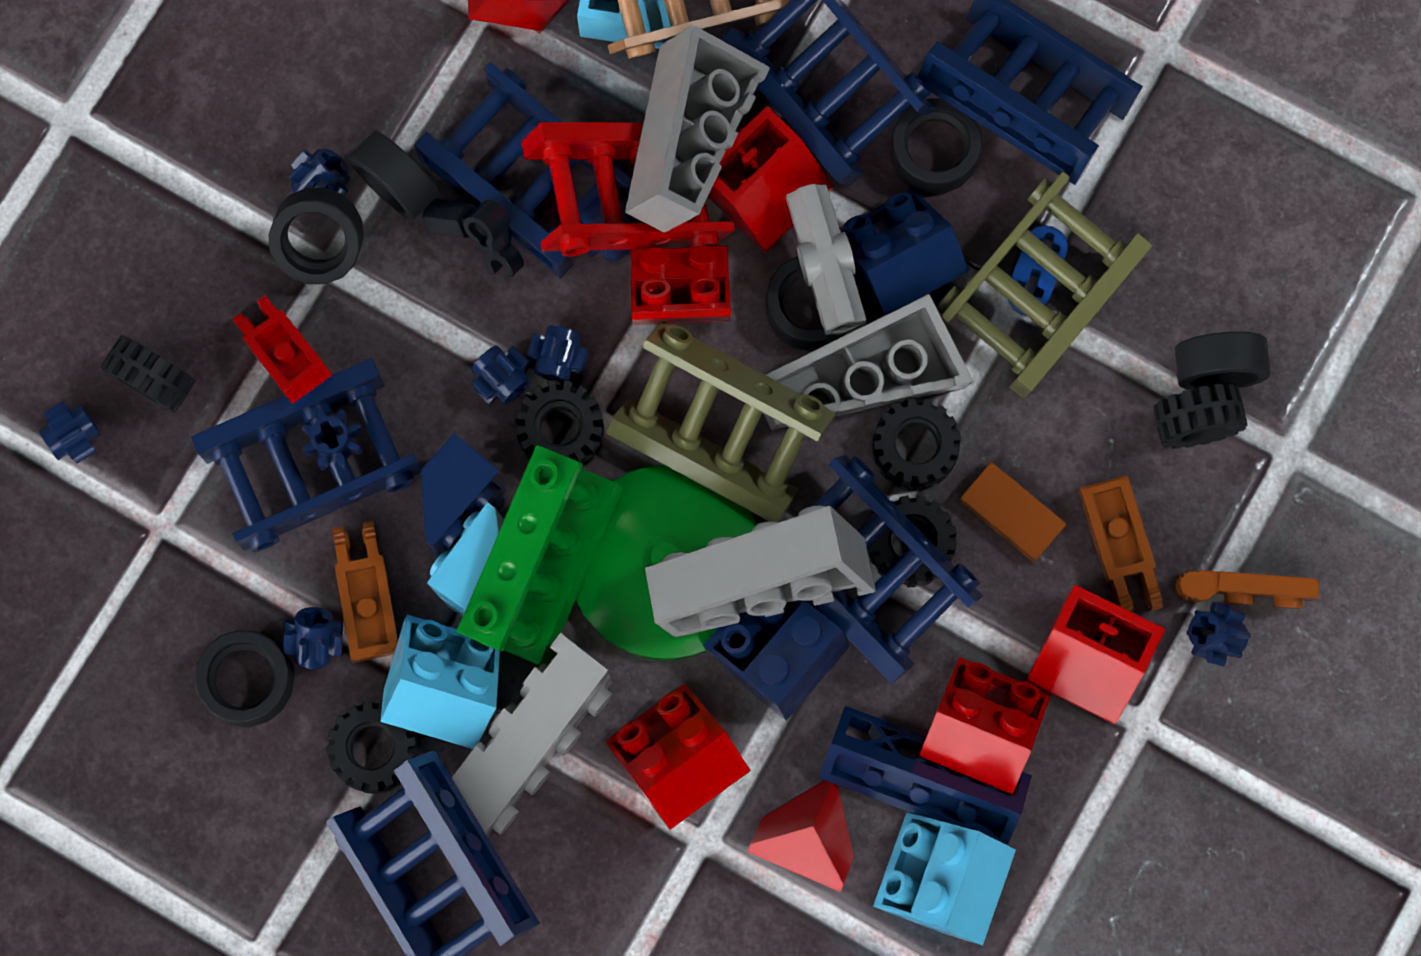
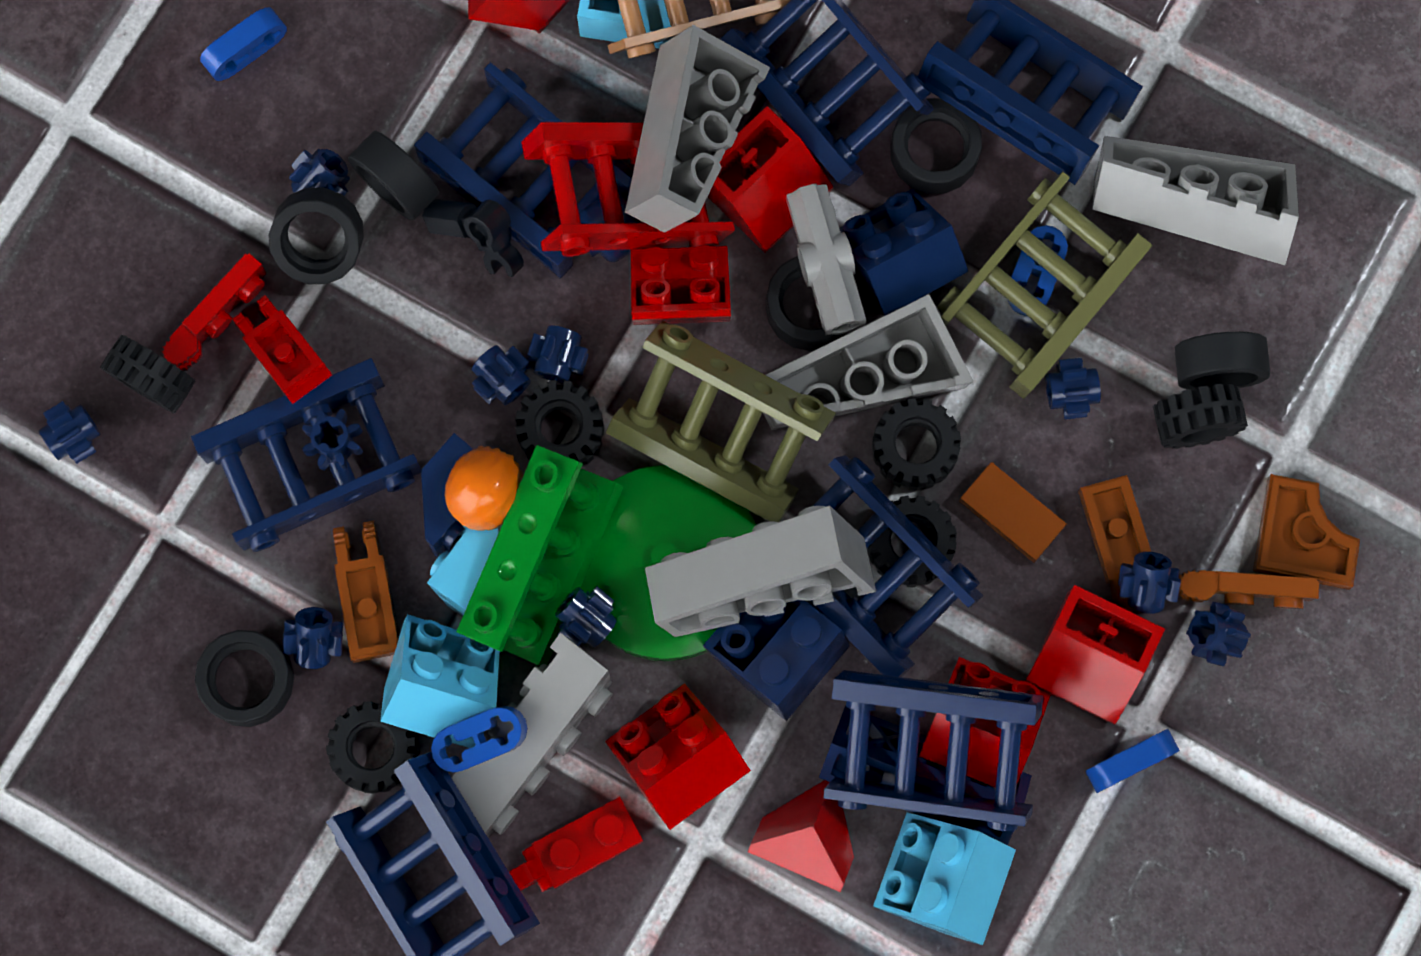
(213, 312): none -> red hinge
(243, 44): none -> blue beam
(474, 728): none -> blue beam
(482, 488): none -> orange hair
(578, 847): none -> red hinge
(586, 616): none -> dark blue gear
(962, 708): none -> dark blue fence
(1073, 388): none -> dark blue gear
(1132, 760): none -> blue beam
(1149, 582): none -> dark blue gear
(1200, 195): none -> light grey wedge
(1299, 537): none -> dark orange tile

